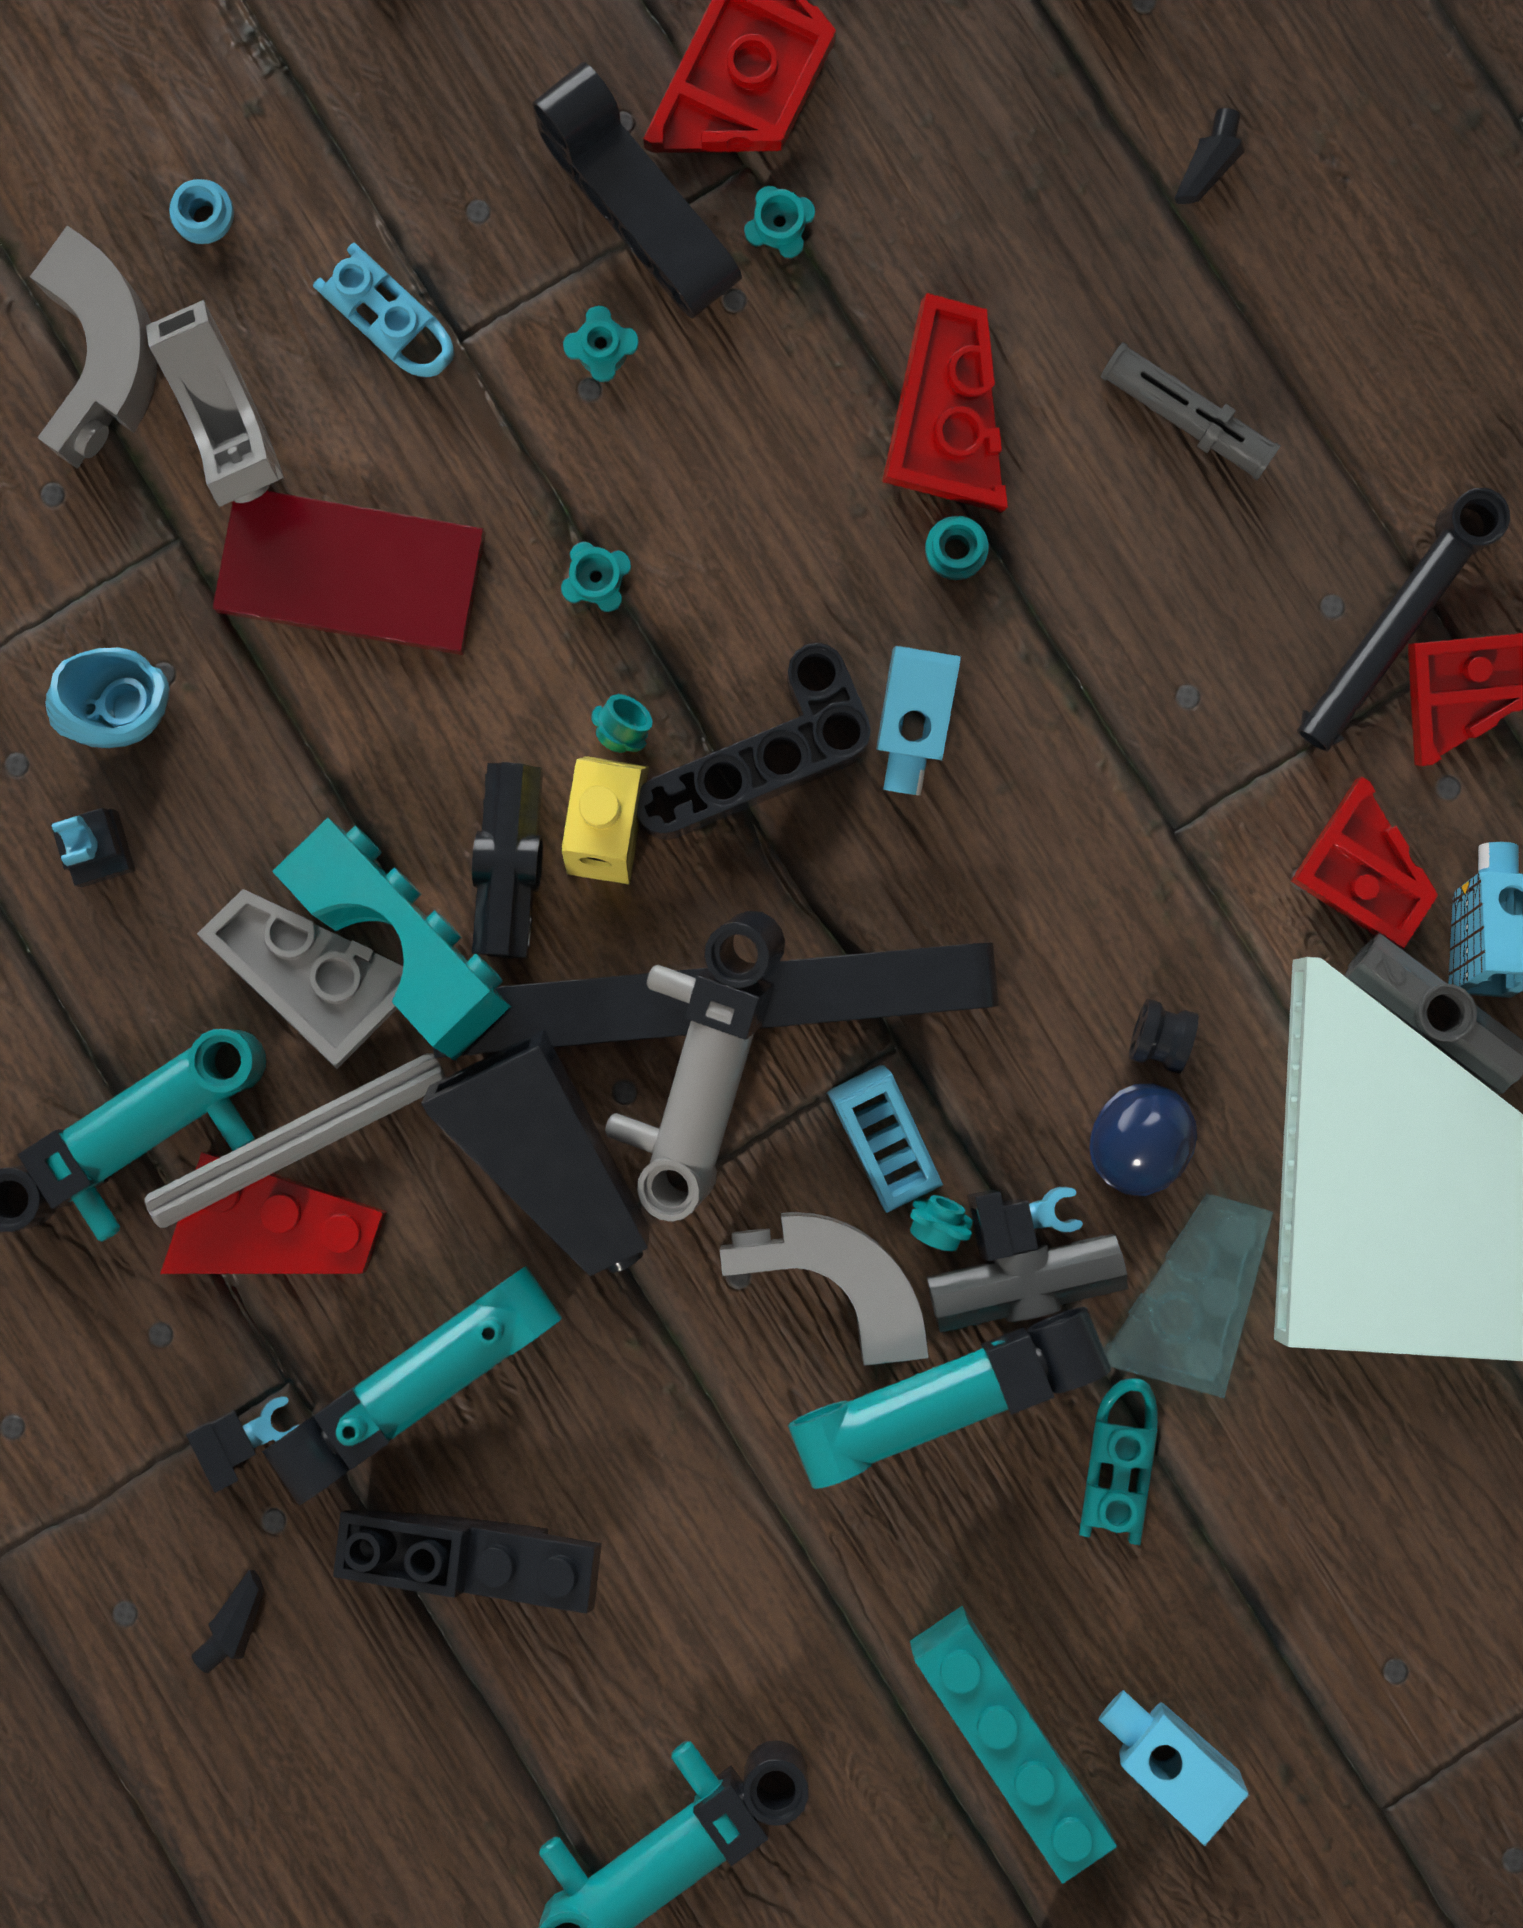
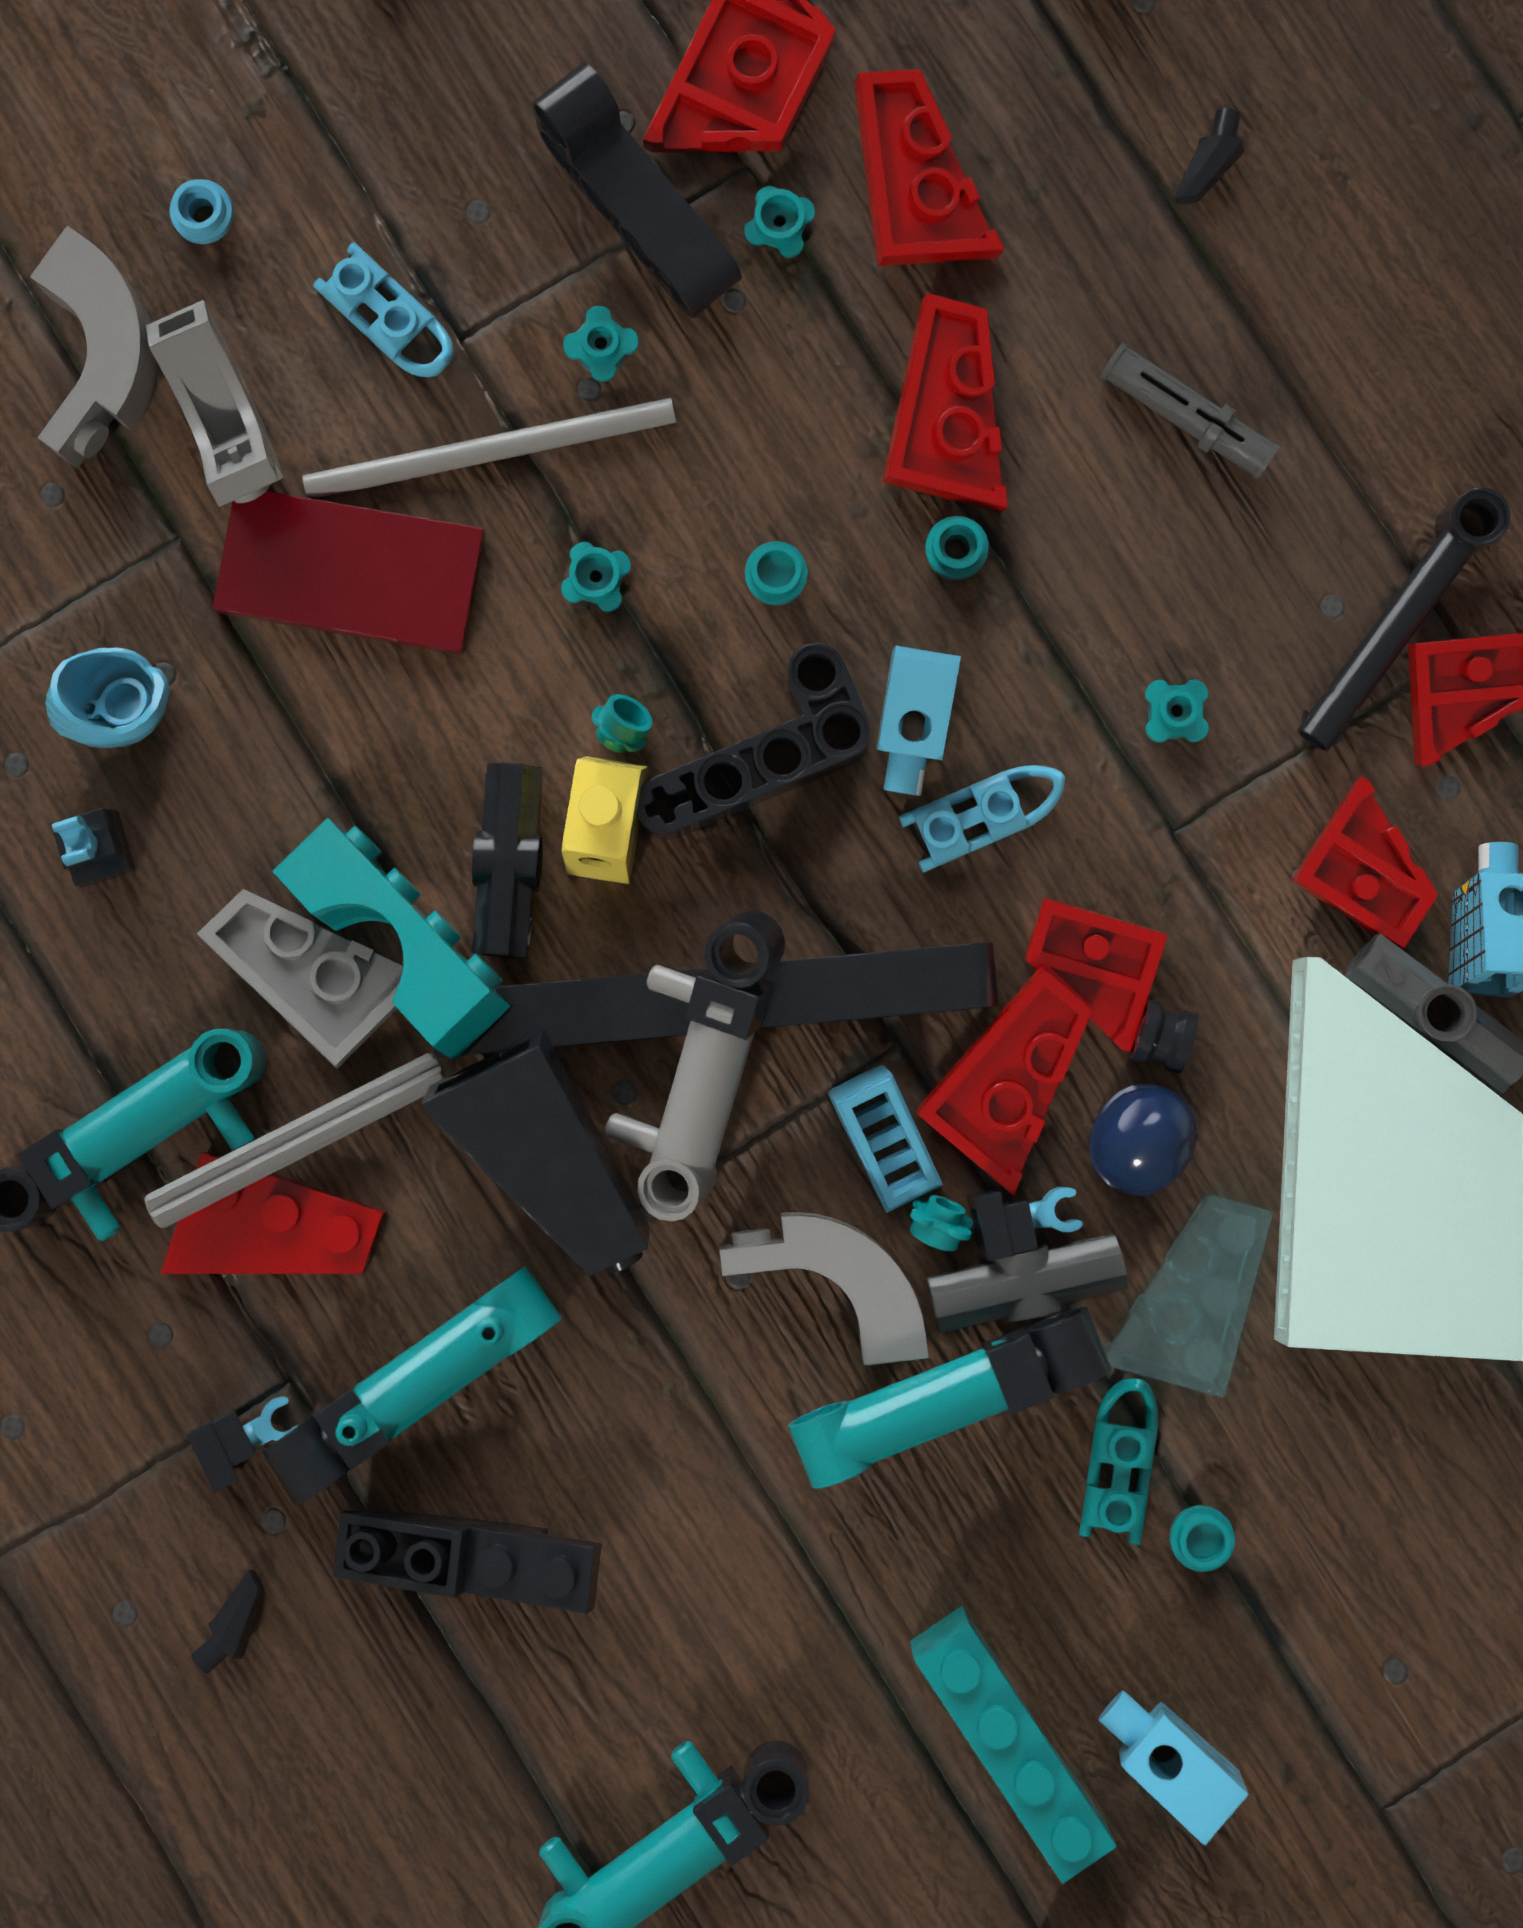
(489, 448): none -> light grey piece
(776, 573): none -> teal plate
(915, 185): none -> red wing
(996, 807): none -> medium azure piece
(1005, 1081): none -> red wing
(1100, 961): none -> red wing
(1163, 724): none -> teal plate
(1202, 1538): none -> teal plate

